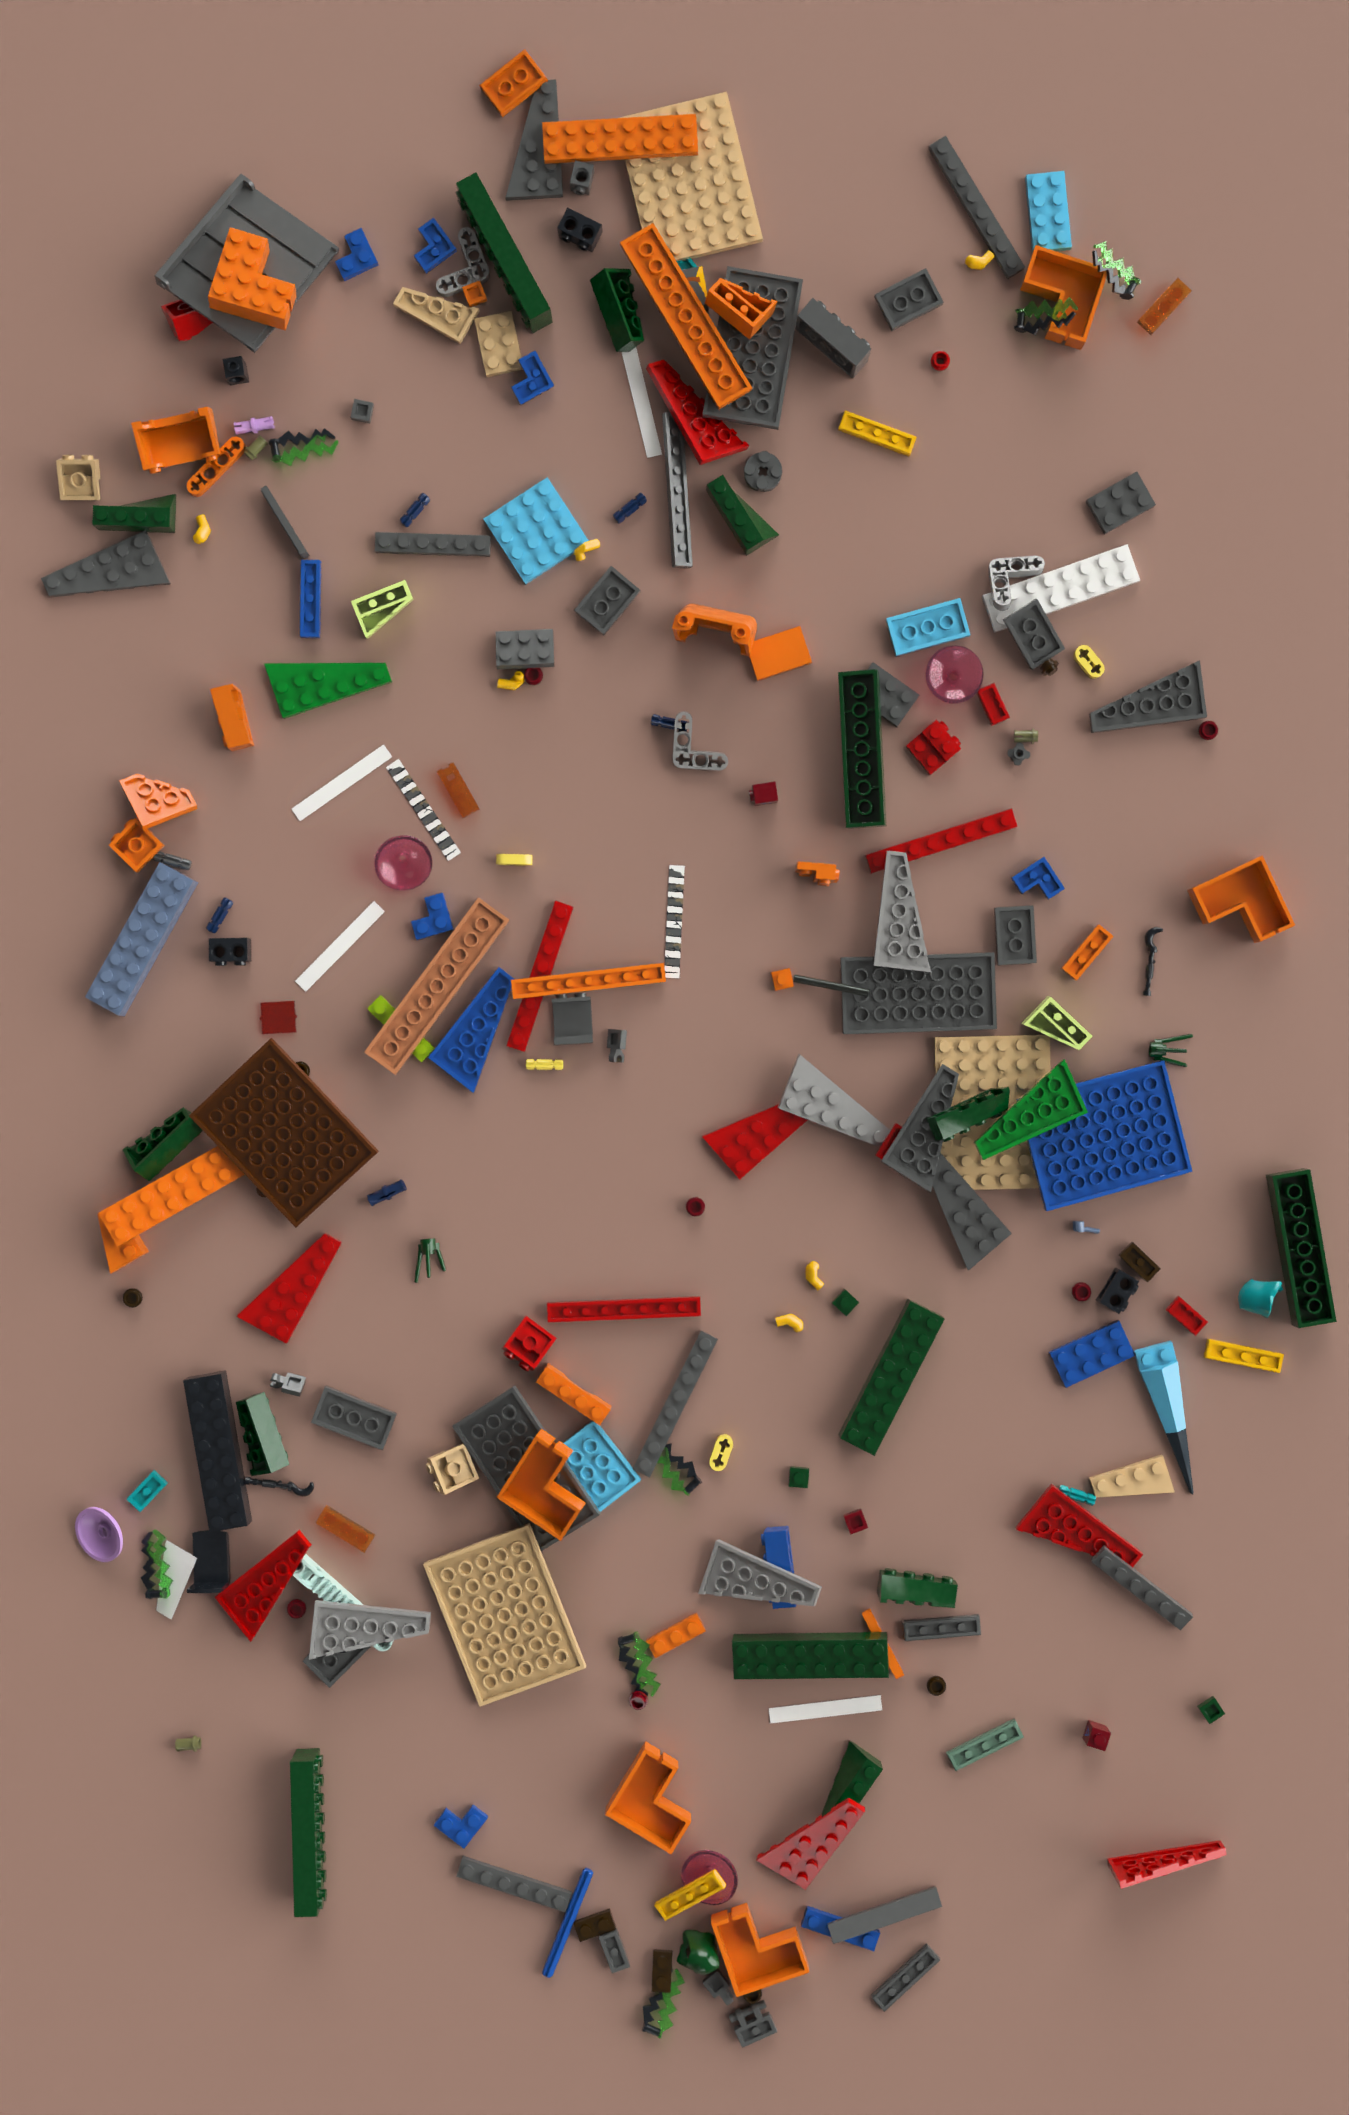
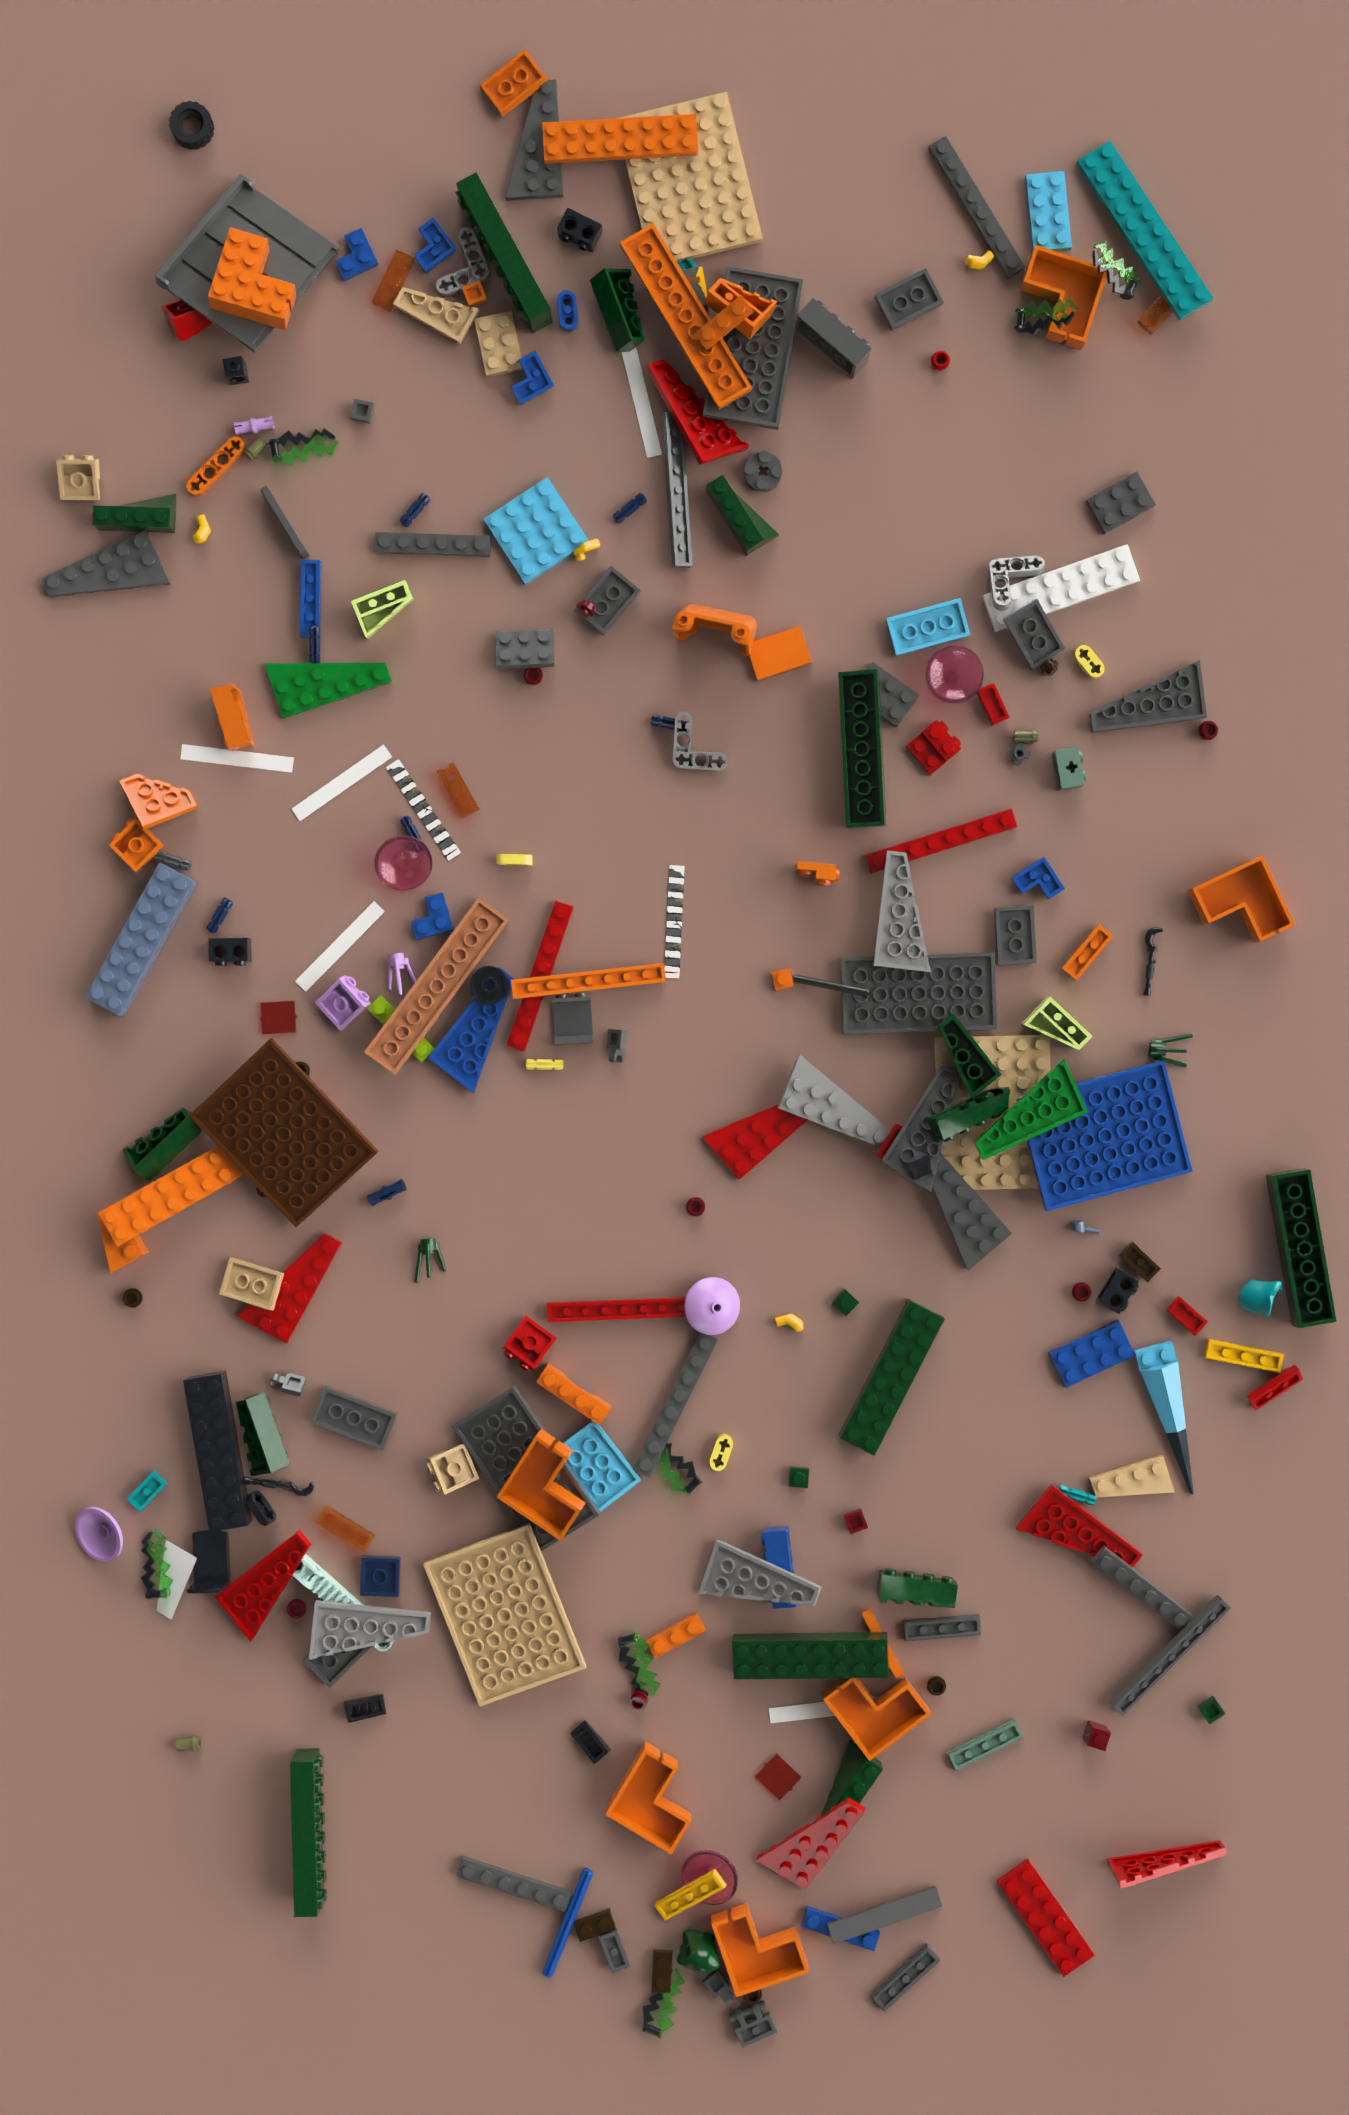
(176, 440): orange windscreen -> none
(185, 110): none -> black tyre
(237, 758): none -> white sticker
(251, 1283): none -> tan plate
(260, 1508): none -> black beam
(314, 644): none -> dark blue axle
(343, 1002): none -> lavender plate
(360, 1716): none -> black slope
(380, 1576): none -> dark blue plate
(393, 280): none -> clear orange plate
(396, 964): none -> lavender plant
(409, 828): none -> dark blue axle
(462, 1829): blue plate -> none
(483, 994): none -> black plate
(513, 683): yellow arm -> none
(567, 312): none -> blue plate
(584, 170): dark grey brick -> none
(585, 608): none -> dark red plate
(585, 1745): none -> black slope
(701, 1301): none -> lavender dish
(724, 322): none -> orange plate
(764, 793): dark red brick -> none
(778, 1776): none -> clear red piece
(811, 1275): yellow arm -> none
(877, 433): yellow tile -> none
(879, 1721): none -> orange piece
(920, 1167): none -> black slope
(971, 1061): none -> dark green wedge
(1045, 1917): none -> red plate
(1065, 778): none -> sand green brick
(1144, 230): none -> teal plate
(1170, 1654): none -> dark grey plate
(1274, 1387): none -> red plate

